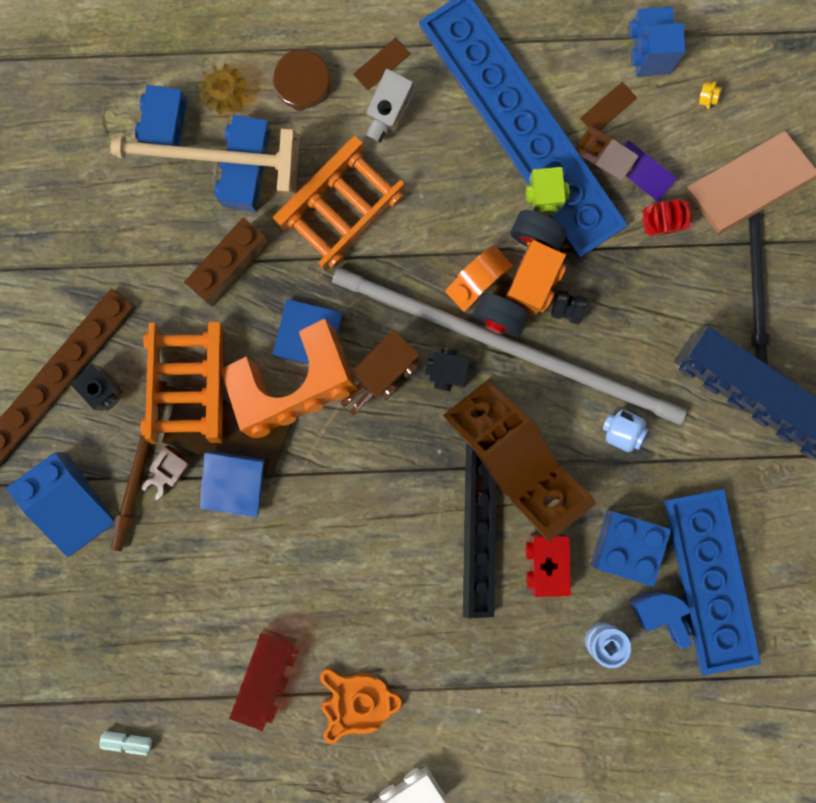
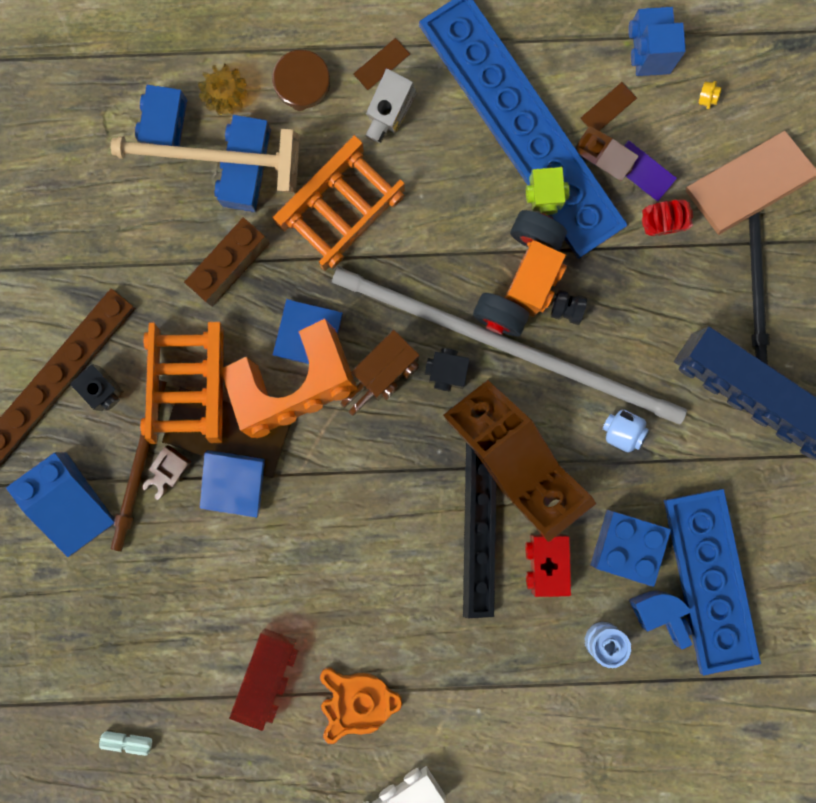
(478, 277): orange brick -> none

